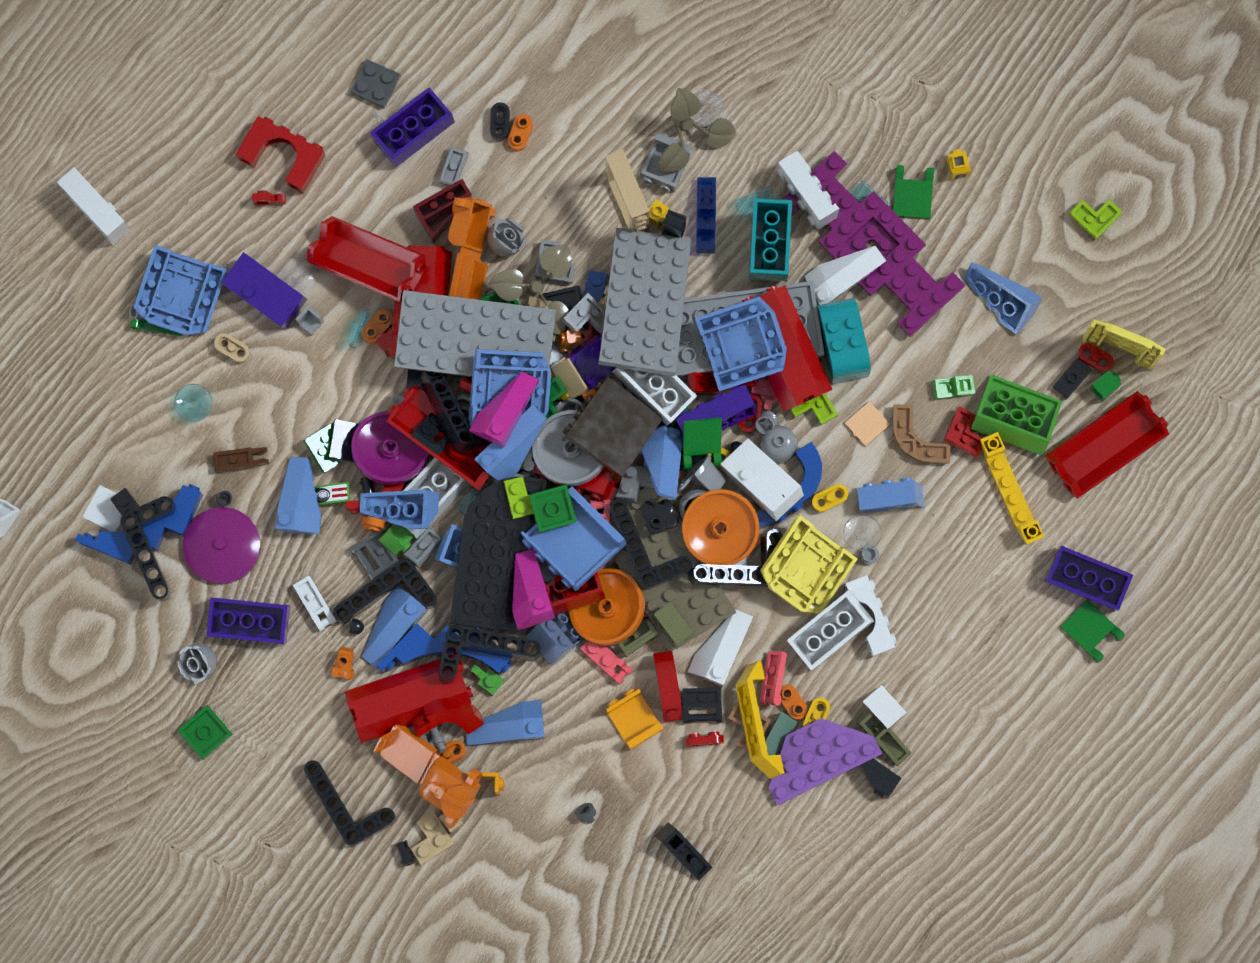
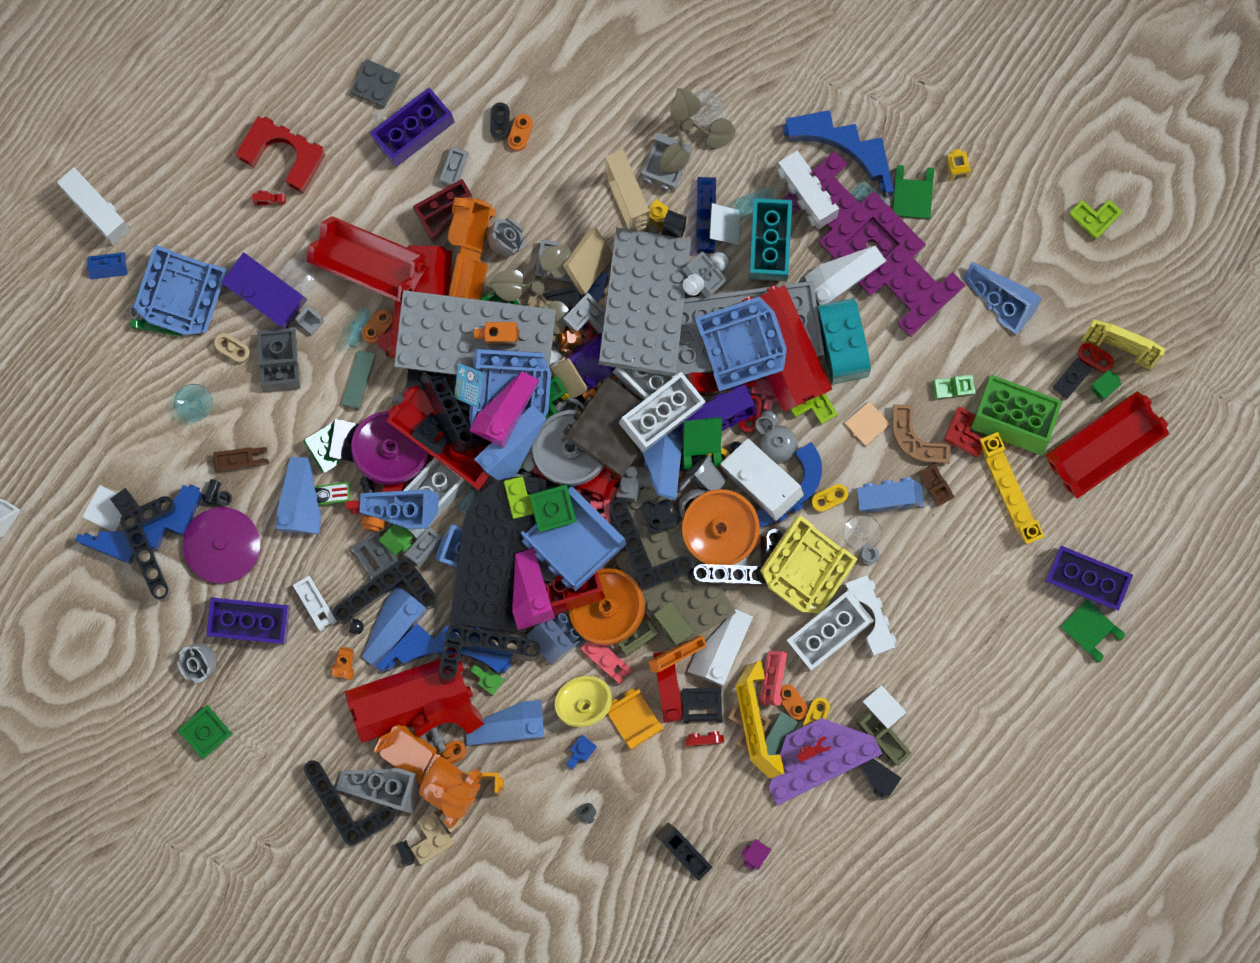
(107, 265): none -> blue slope
(211, 492): none -> black pin
(278, 360): none -> dark grey slope
(359, 379): none -> sand green slope
(384, 786): none -> light grey wedge
(468, 385): none -> medium azure sticker
(507, 333): none -> orange torso
(581, 694): none -> light yellow dish
(582, 750): none -> blue plate
(588, 260): none -> tan tile
(662, 412): none -> white brick
(677, 654): none -> orange piece
(705, 274): none -> plate
(725, 224): none -> white sticker
(755, 854): none -> magenta brick
(808, 752): none -> red plate
(868, 153): none -> blue arch
(935, 485): none -> reddish brown slope

